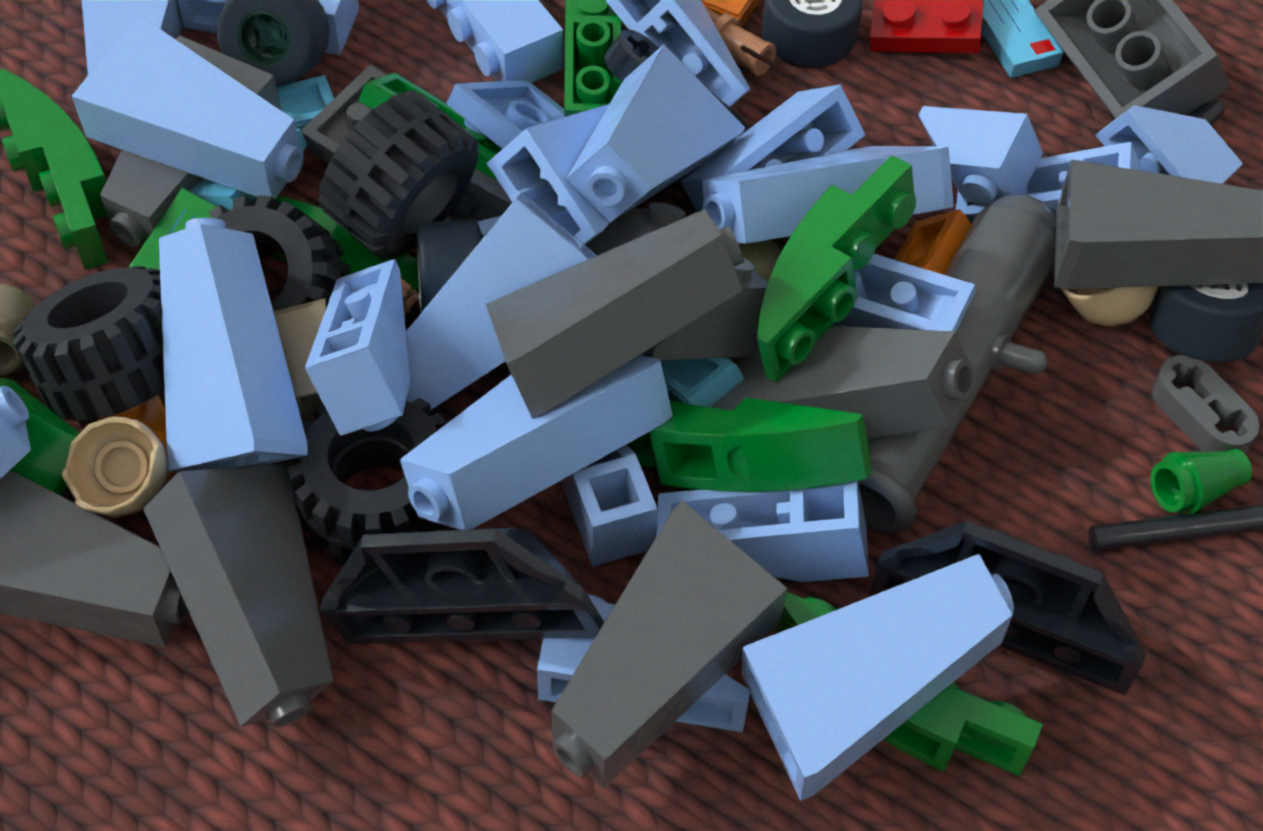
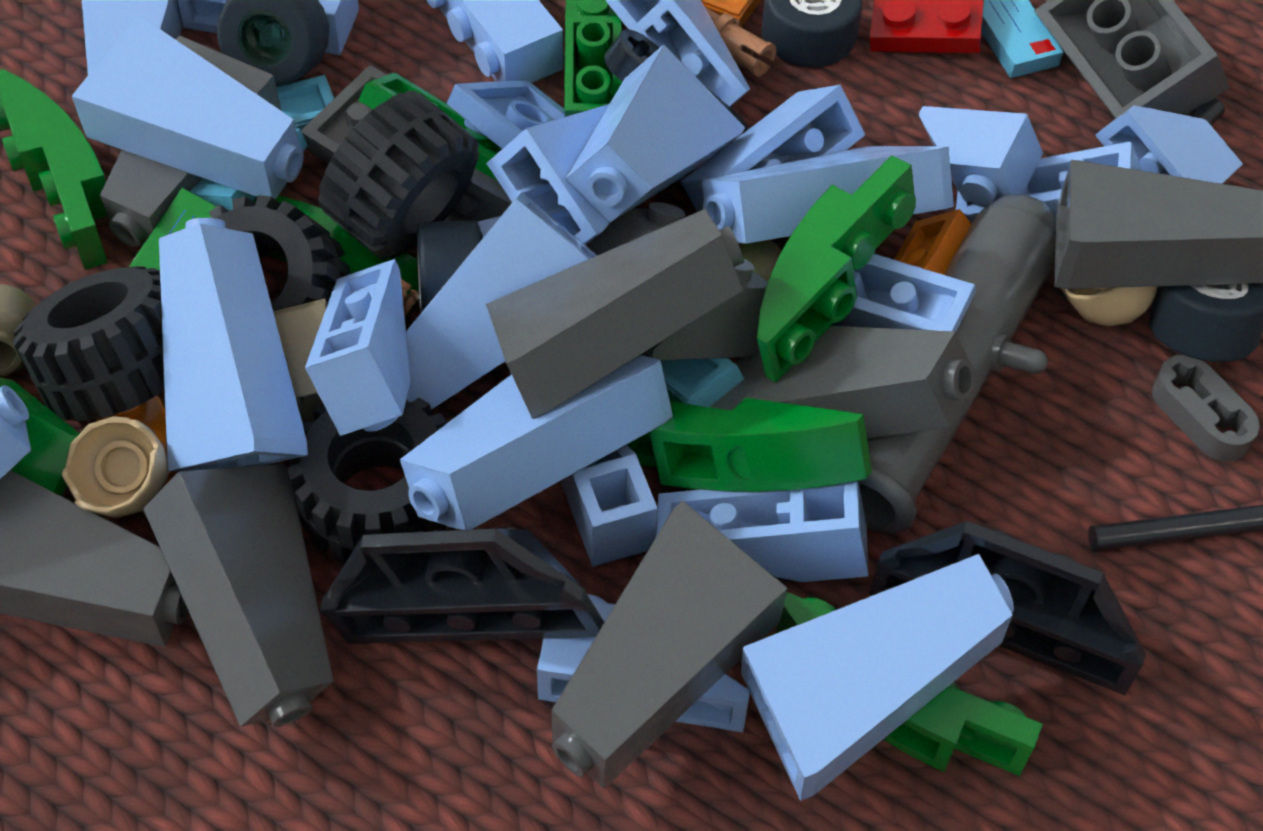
(1195, 479): green cone -> none

